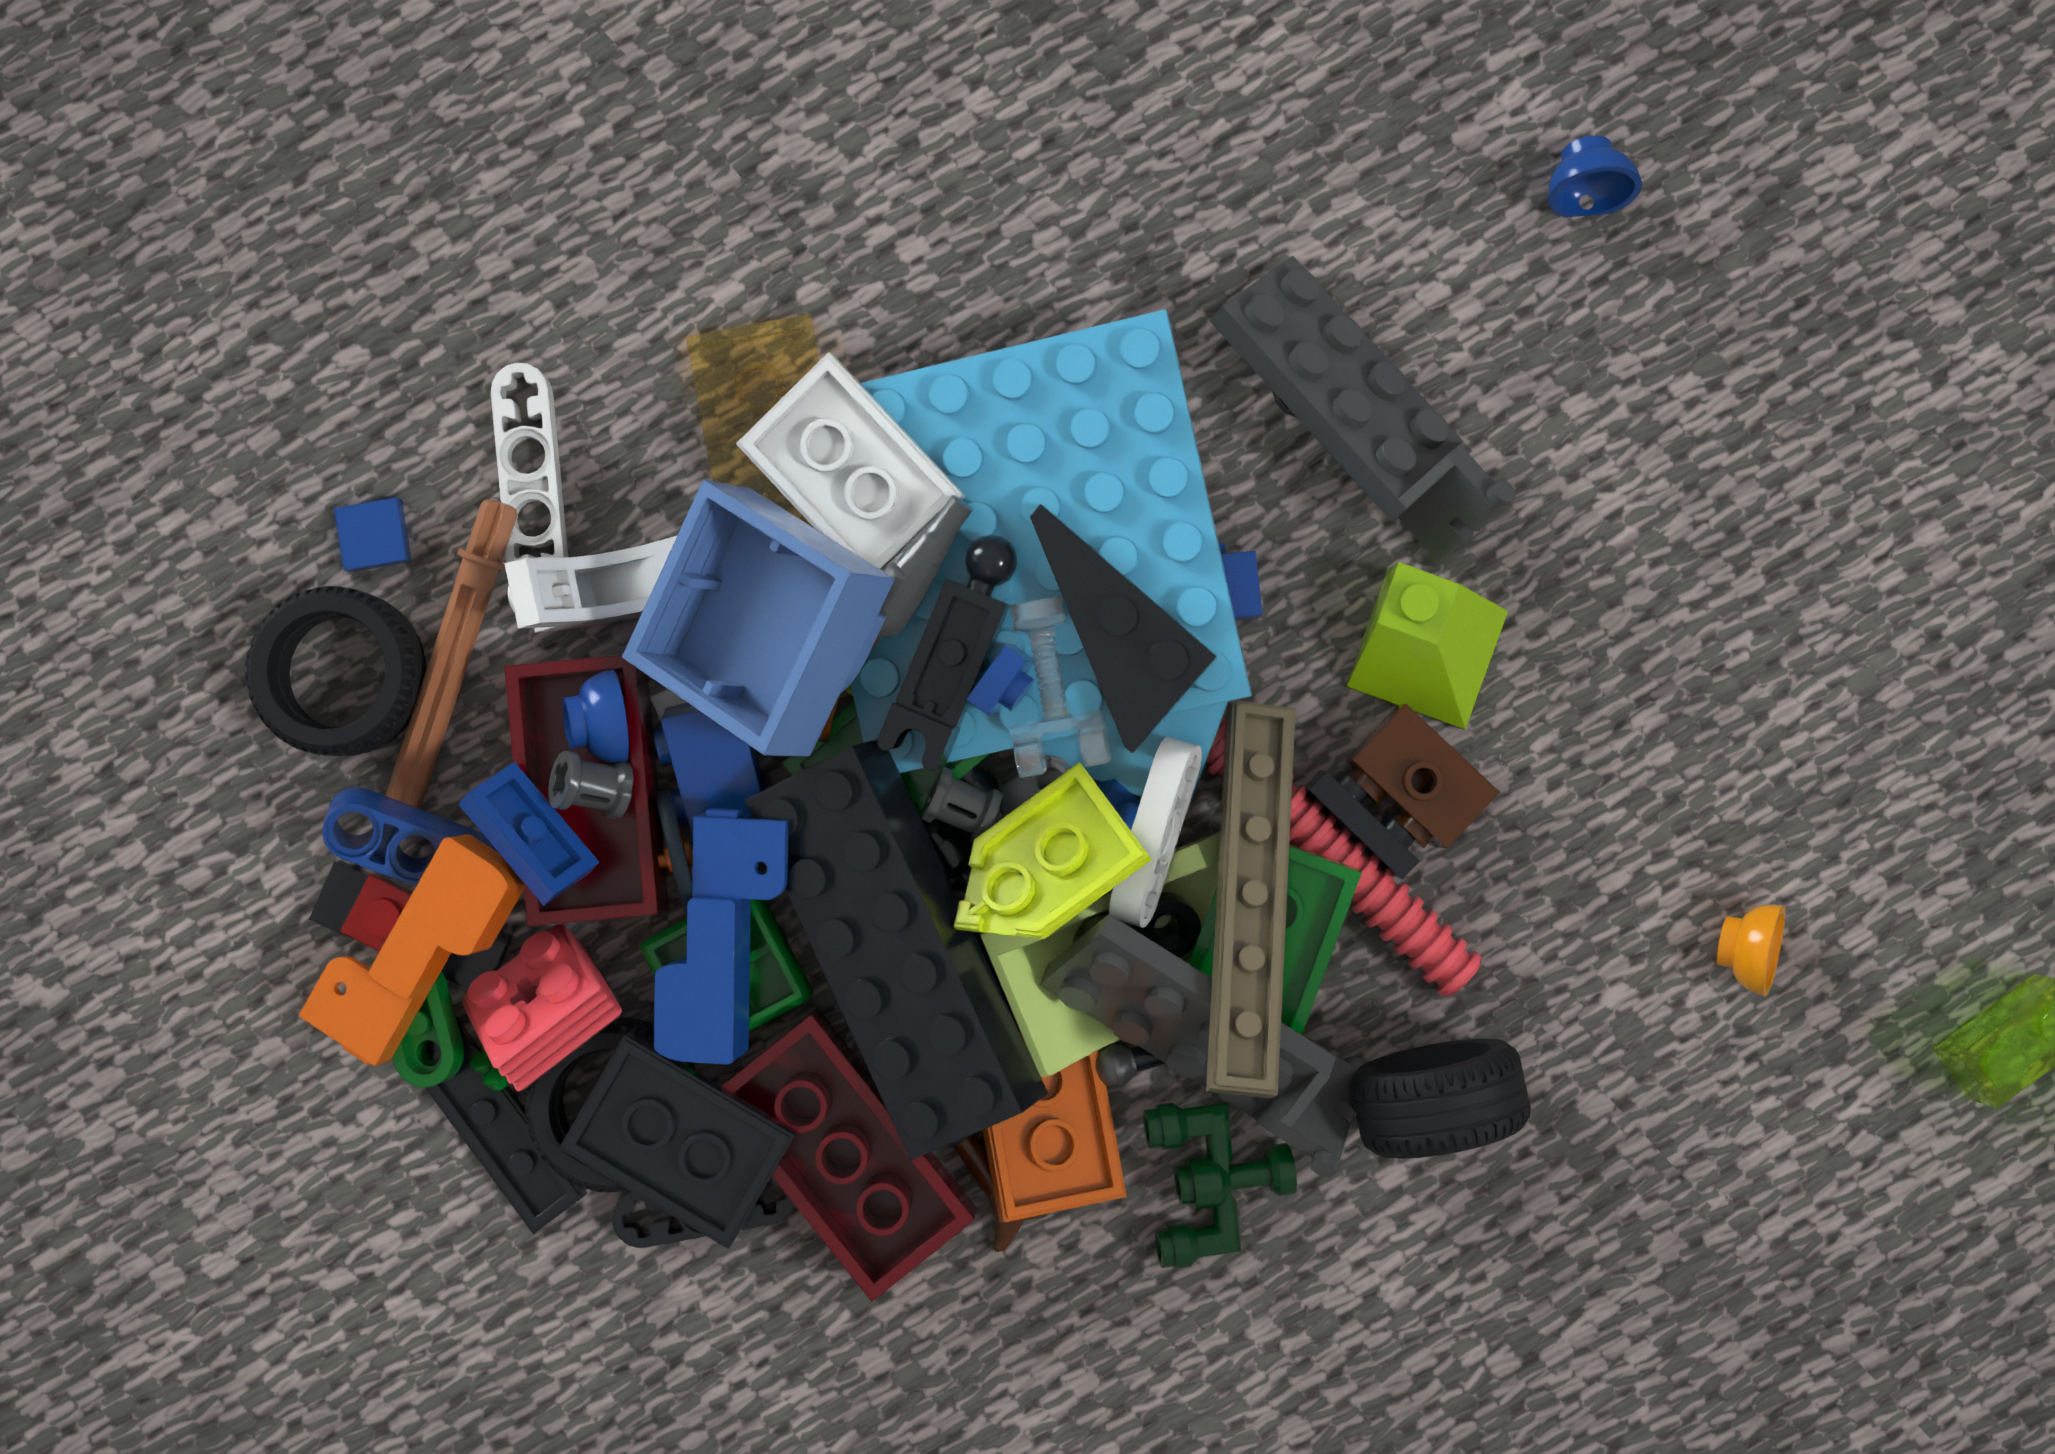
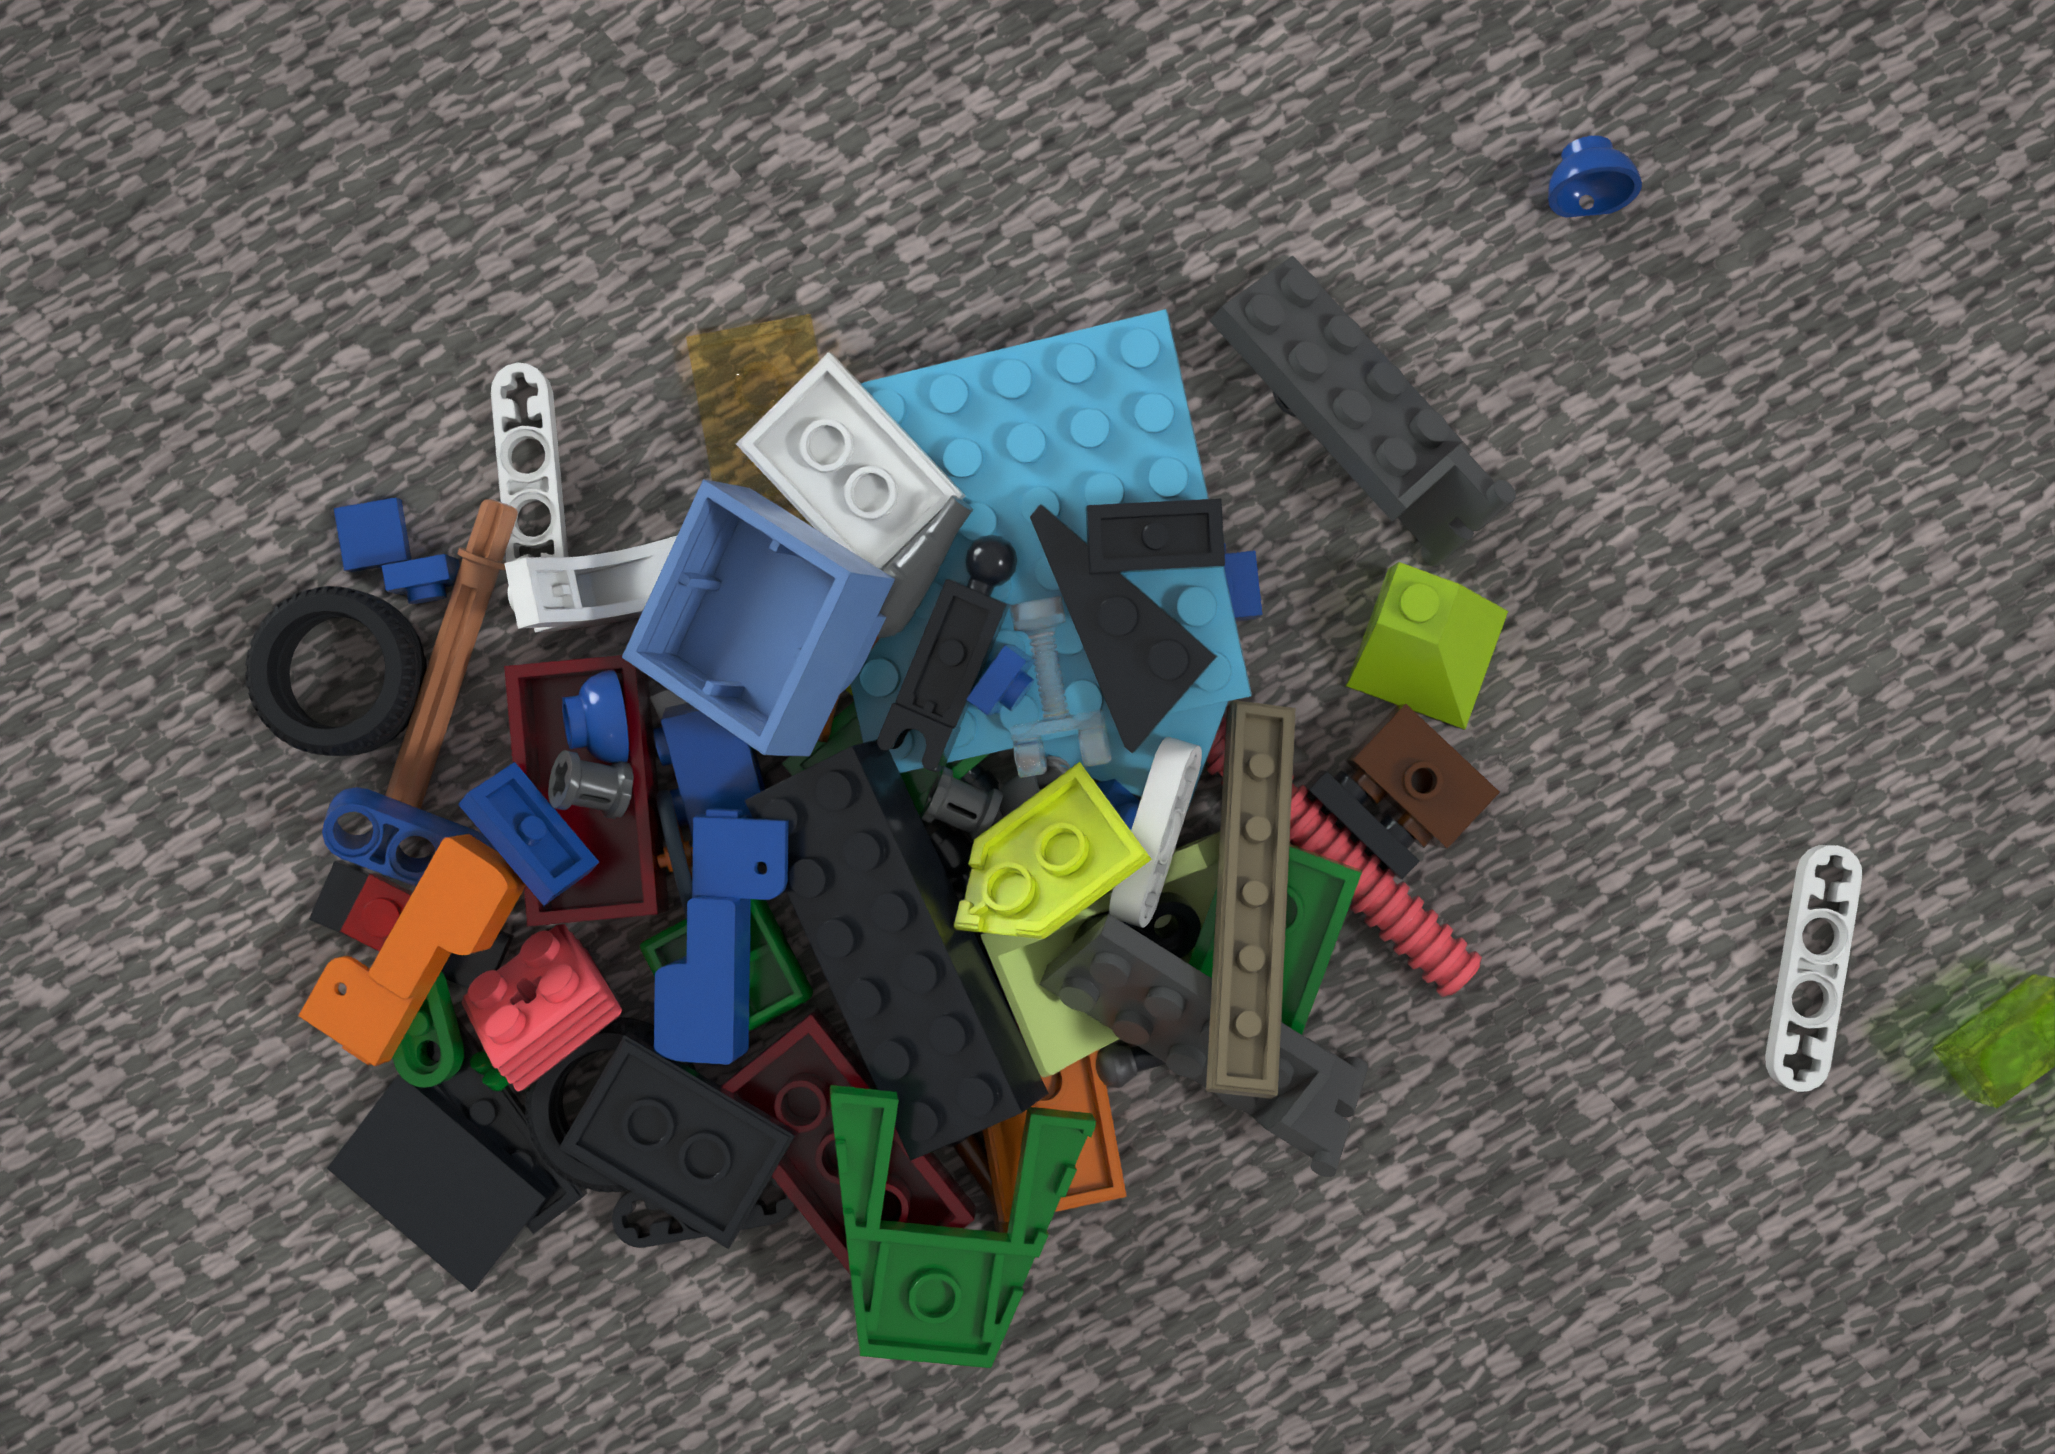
(421, 578): none -> blue plate
(440, 1181): none -> black tile
(933, 1287): none -> green wing
(1155, 536): none -> black plate
(1209, 1179): dark green piece -> none
(1440, 1098): black tyre -> none
(1753, 946): light orange piece -> none
(1825, 969): none -> white beam

